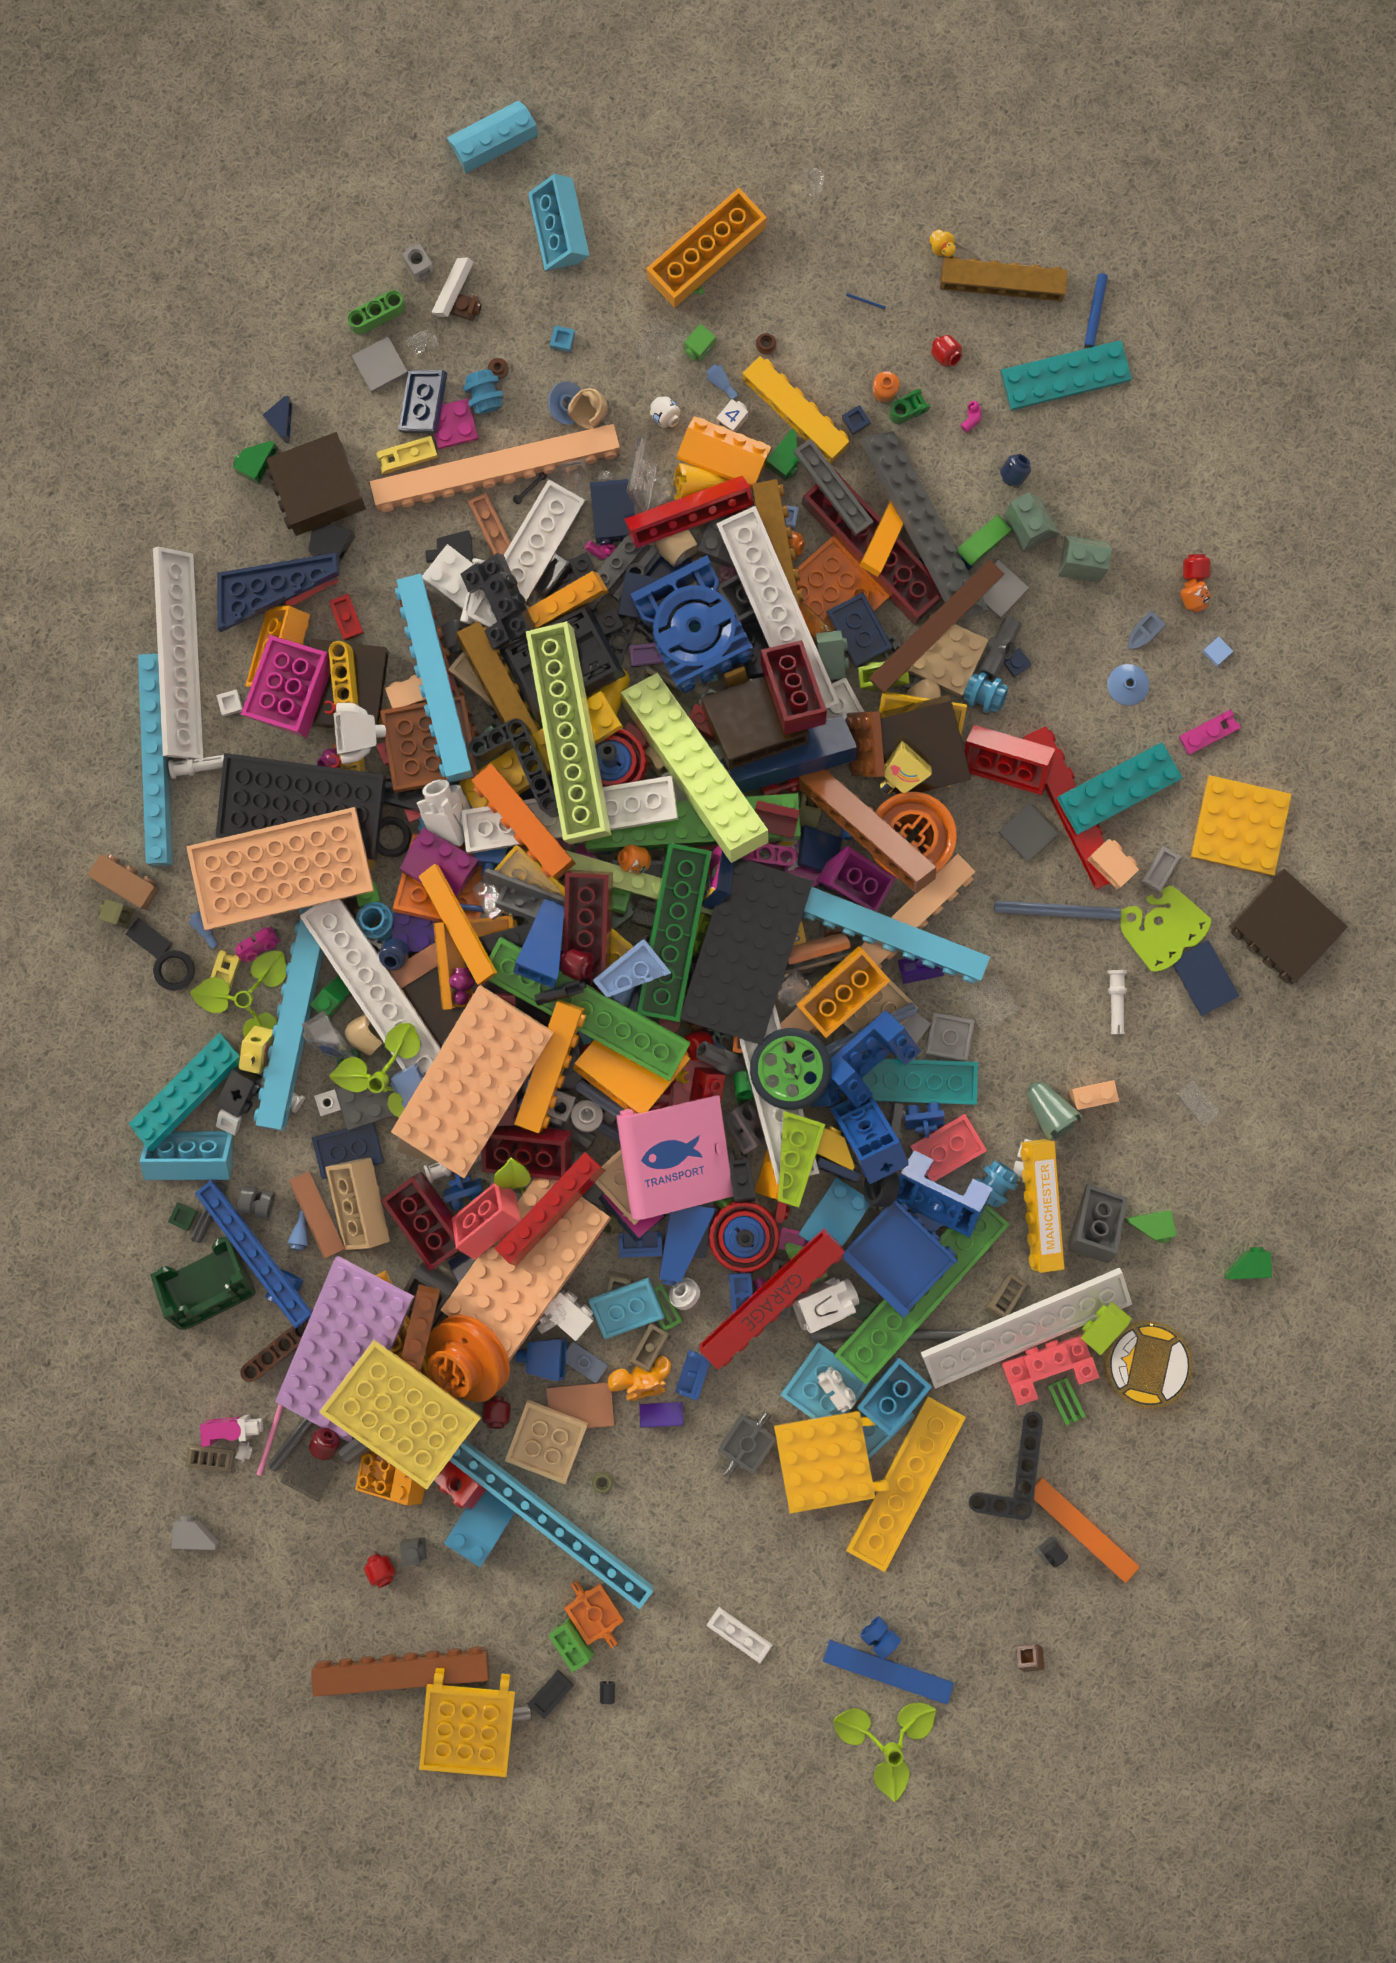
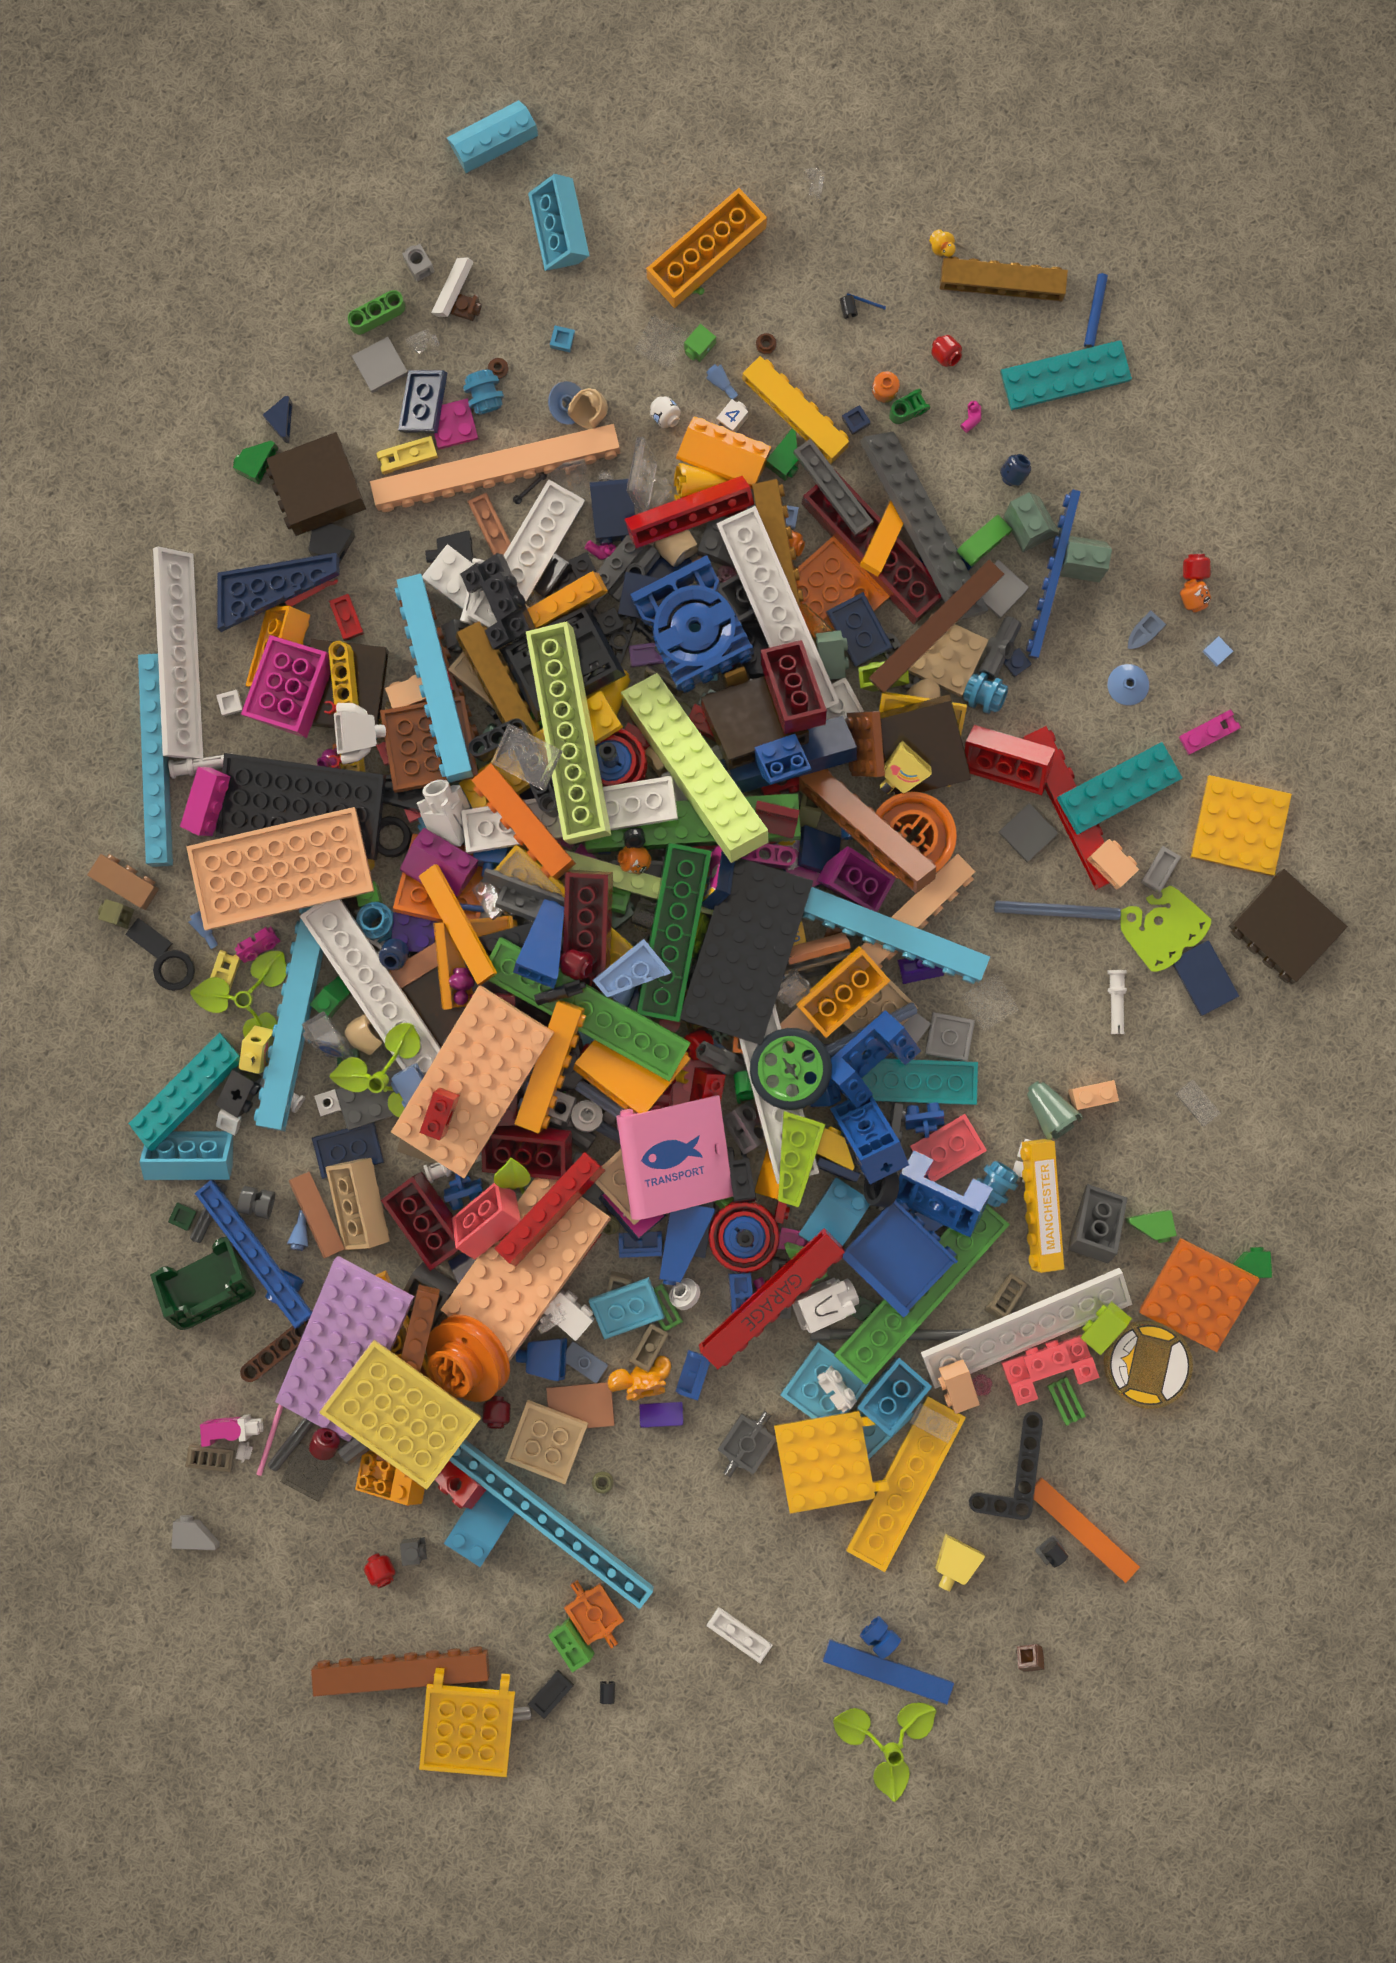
(205, 801): none -> dark pink brick
(439, 1113): none -> red brick
(526, 756): none -> clear tile
(634, 837): none -> black tile
(781, 759): none -> blue slope
(848, 306): none -> black hinge
(933, 1422): none -> clear plate
(957, 1562): none -> light yellow torso
(959, 1387): none -> light nougat brick
(986, 1389): none -> clear pink plate
(1054, 564): none -> blue plate
(1199, 1294): none -> orange plate

